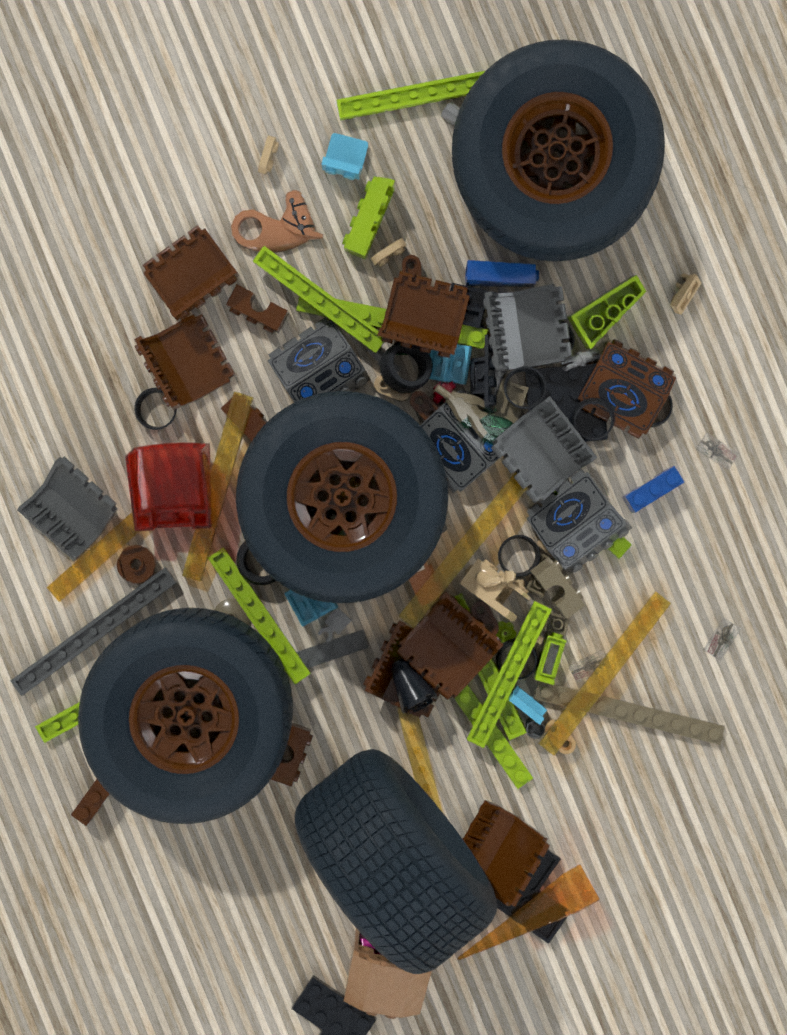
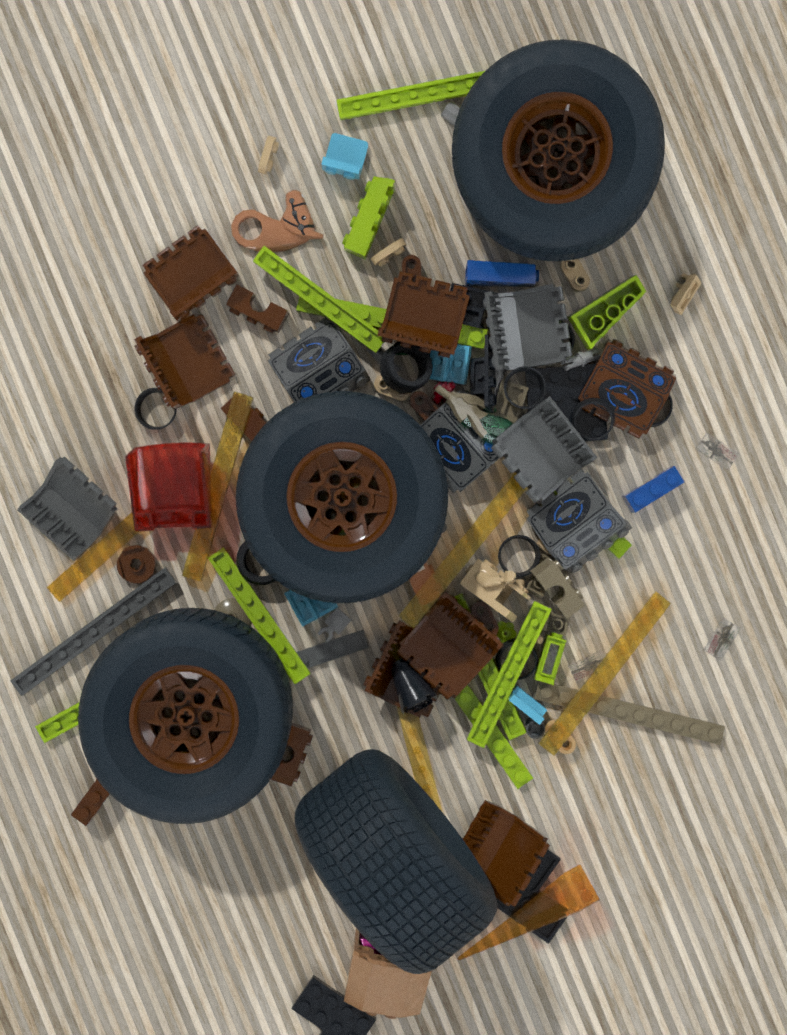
(574, 273): none -> tan plate

